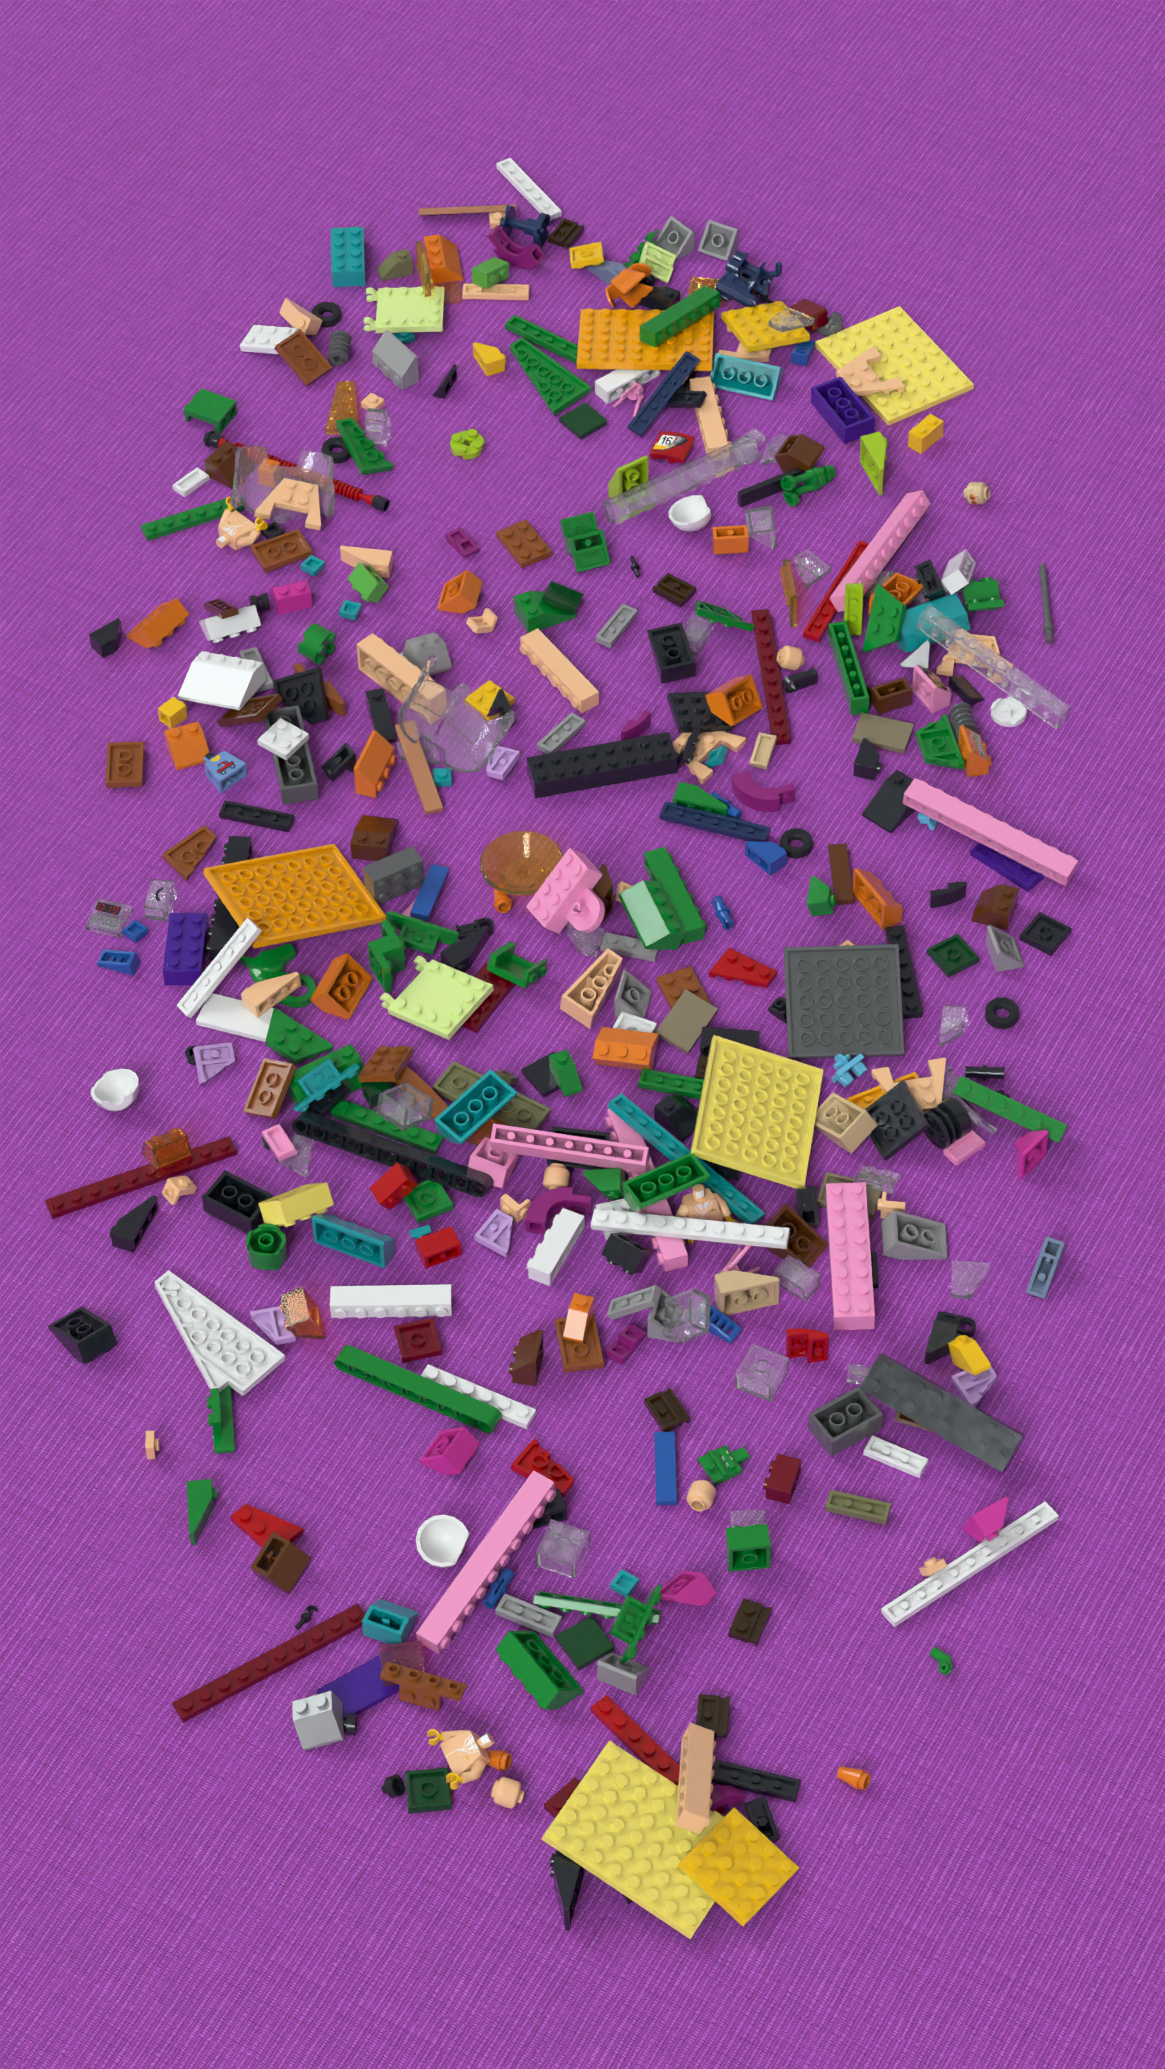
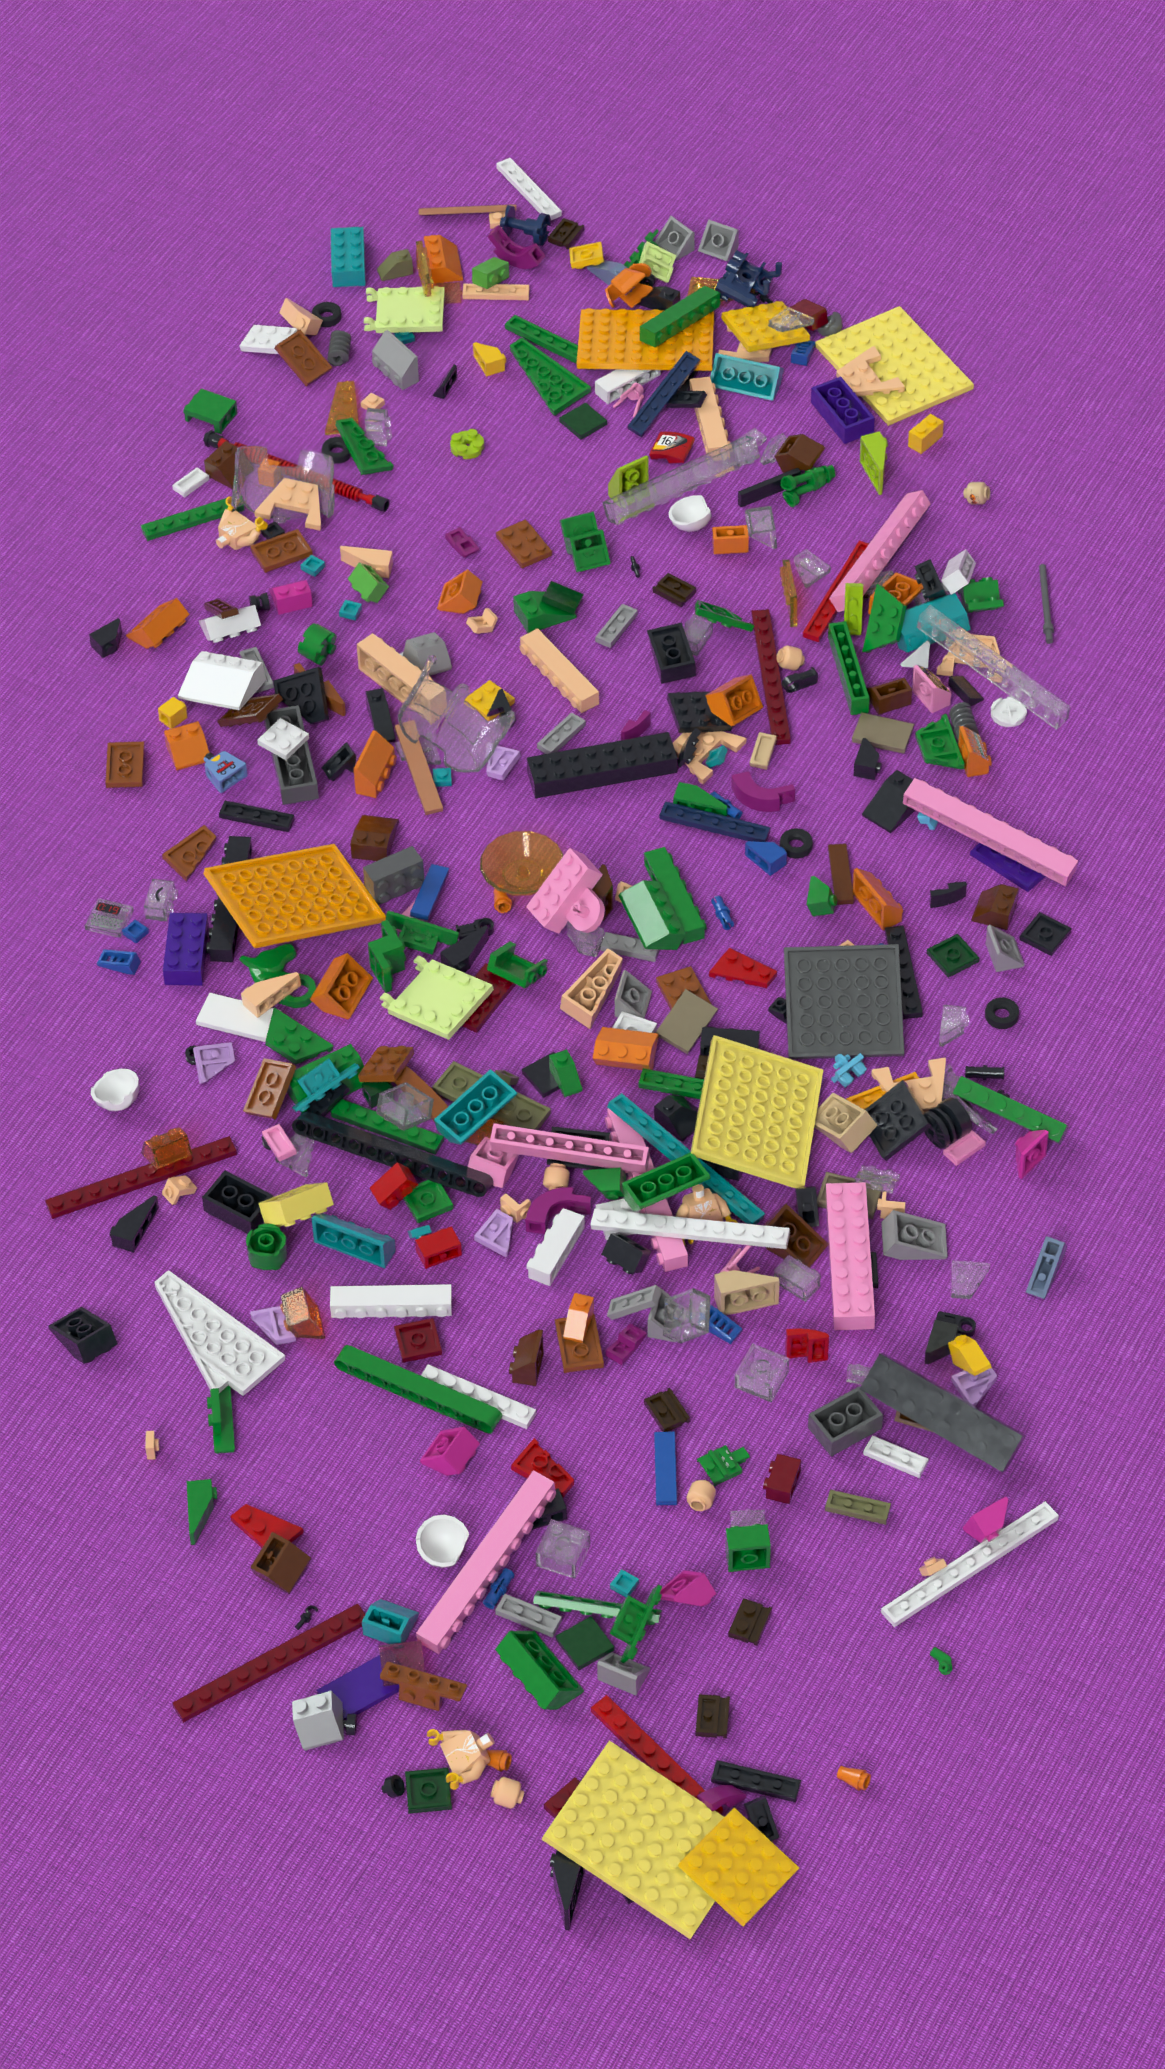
(219, 968): white plate -> none
(695, 1779): light nougat brick -> none

